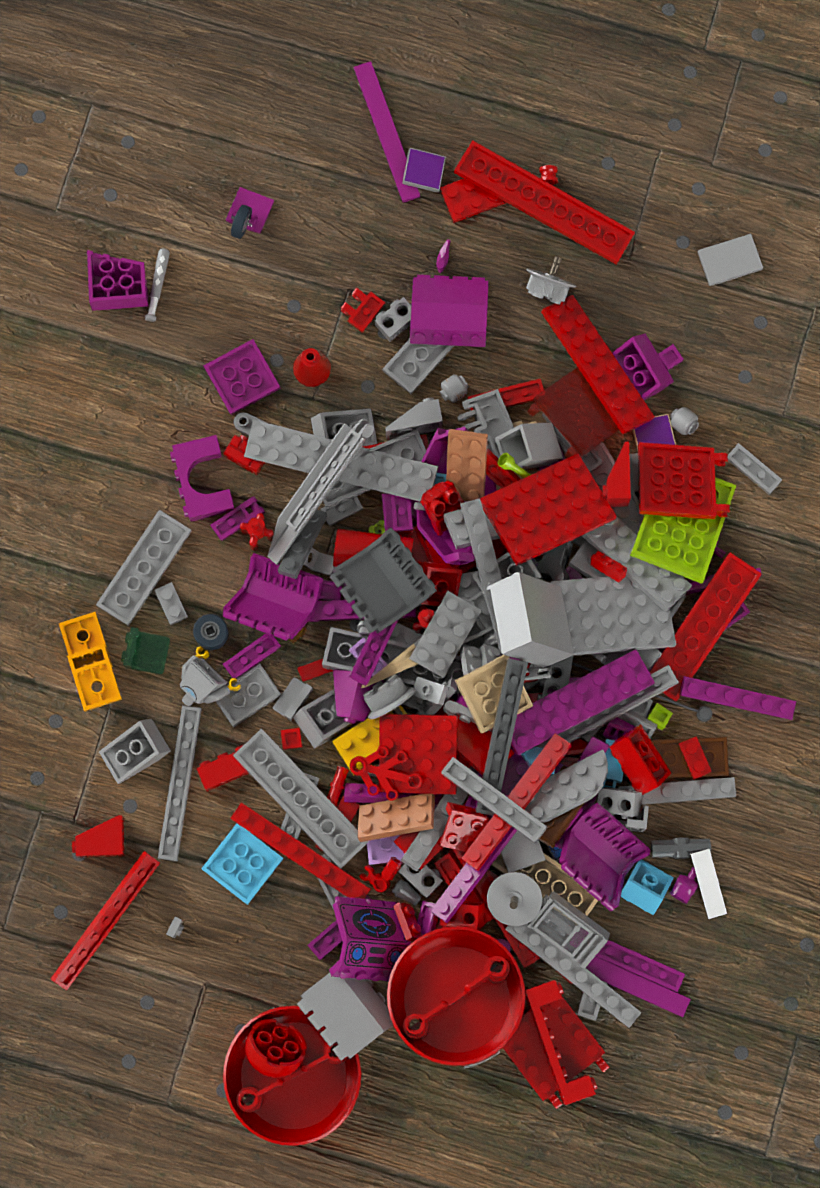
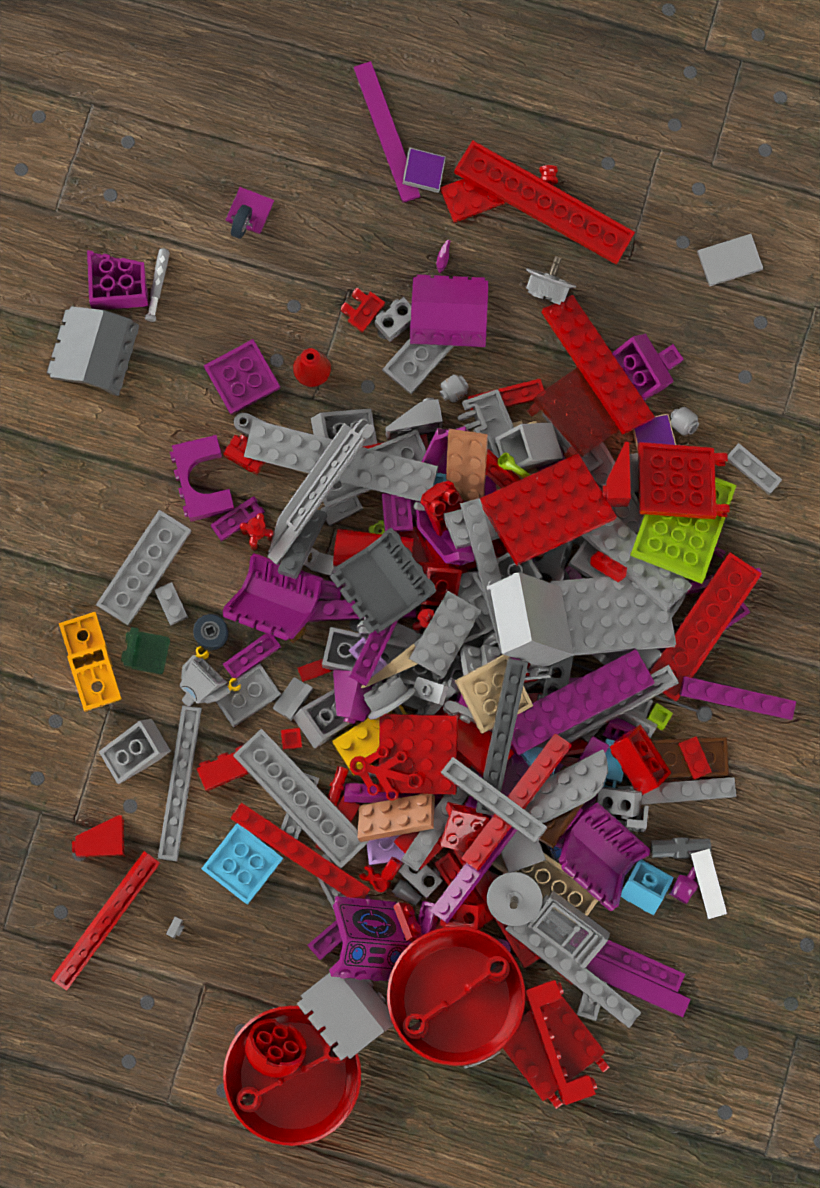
(93, 348): none -> dark grey hinge

